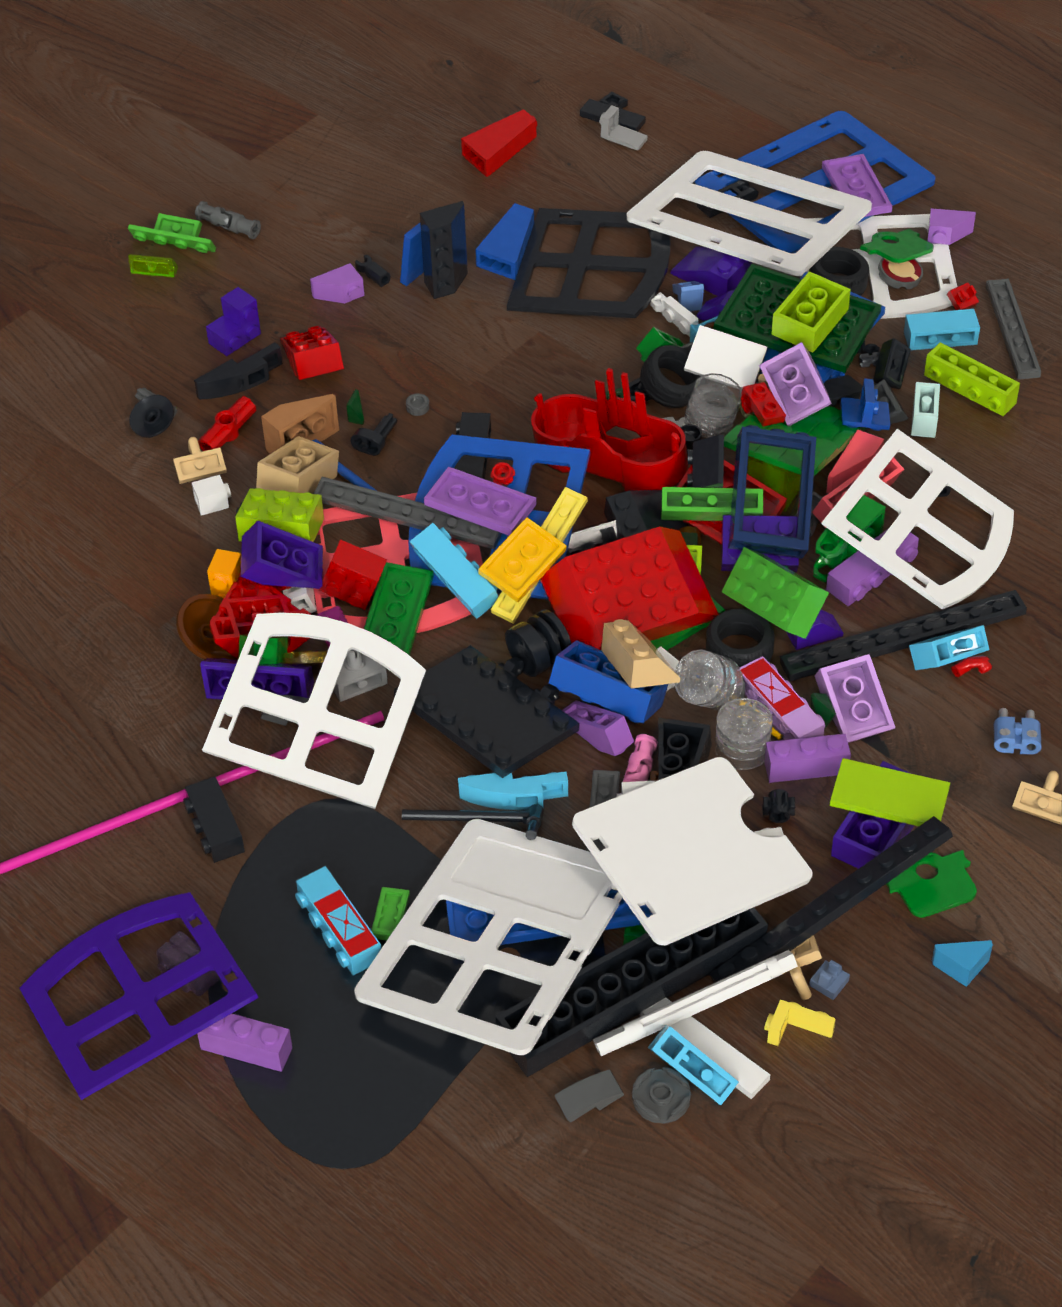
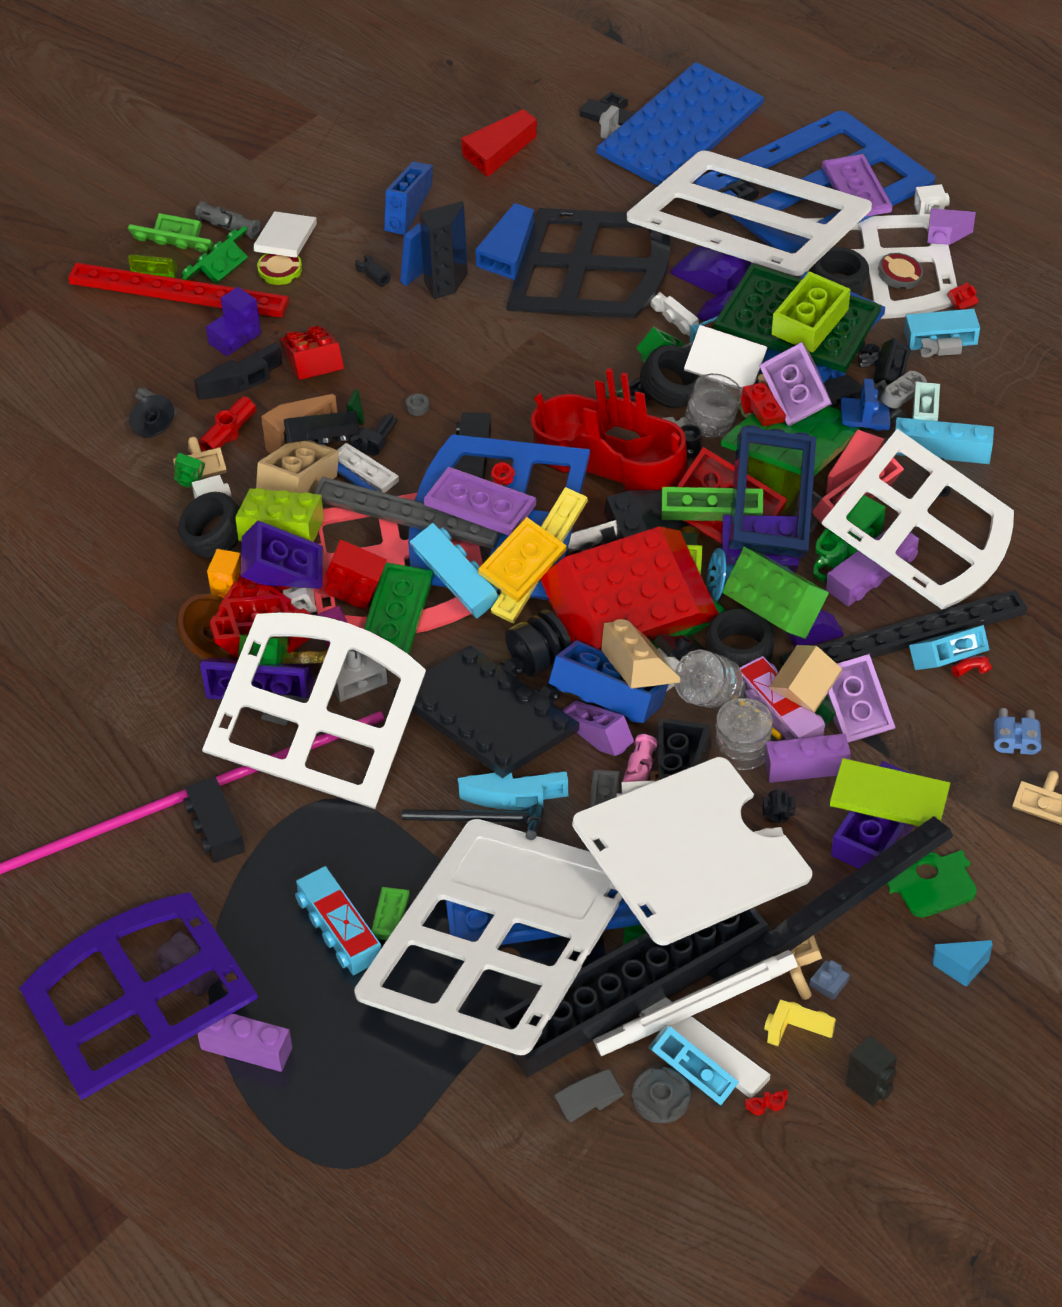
(169, 288): none -> red plate
(188, 470): none -> green plate
(199, 514): none -> black tyre
(221, 261): none -> green bracket
(279, 268): none -> tile
(285, 234): none -> white tile
(322, 427): none -> black bracket
(338, 285): medium lavender slope -> none
(367, 468): none -> white tile
(406, 197): none -> blue slope
(677, 645): none -> black plate
(679, 122): none -> blue plate
(689, 294): medium blue slope -> none
(706, 463): black slope -> none
(720, 575): none -> dark azure wheel
(774, 1101): none -> red piece
(806, 677): none -> tan slope
(871, 1071): none -> pearl dark grey brick
(901, 389): none -> light grey beam
(908, 246): green piece -> none
(930, 197): none -> white brick
(941, 346): none -> light grey bar
(949, 439): none -> medium azure brick
(971, 379): lime brick -> none
(1013, 329): dark grey tile -> none

